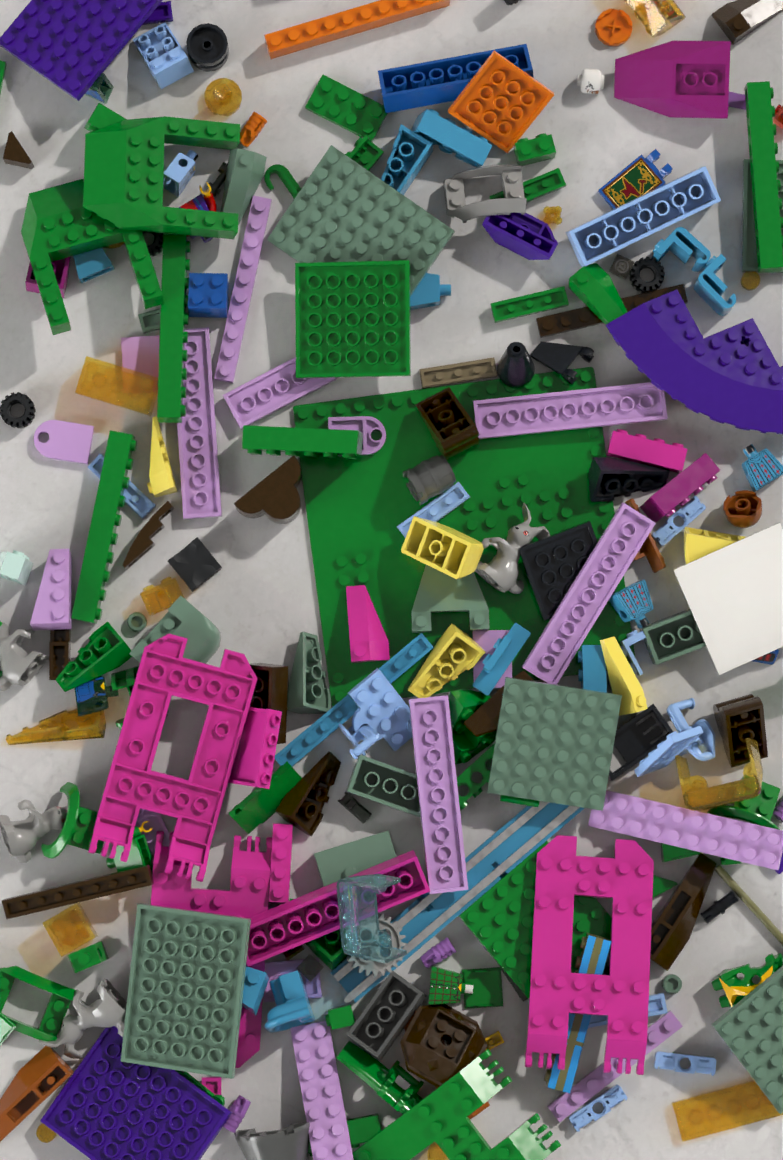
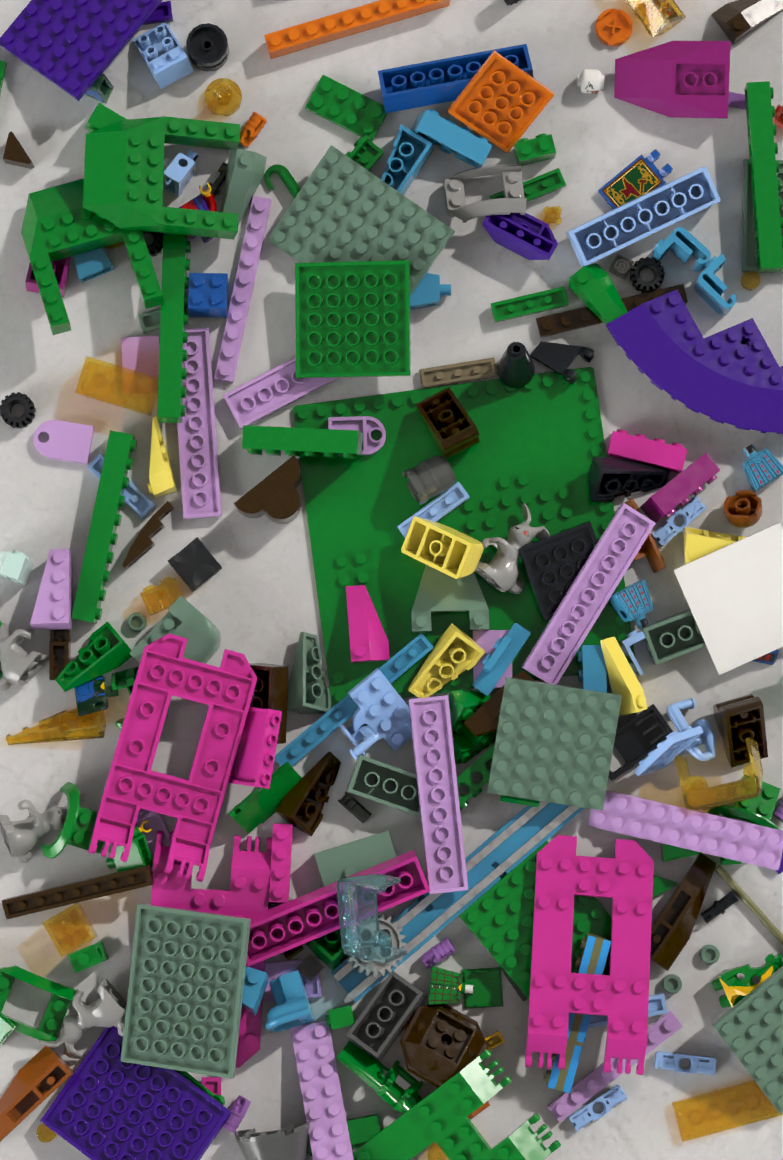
(569, 410): lavender plate -> none
(709, 954): none -> sand green tile

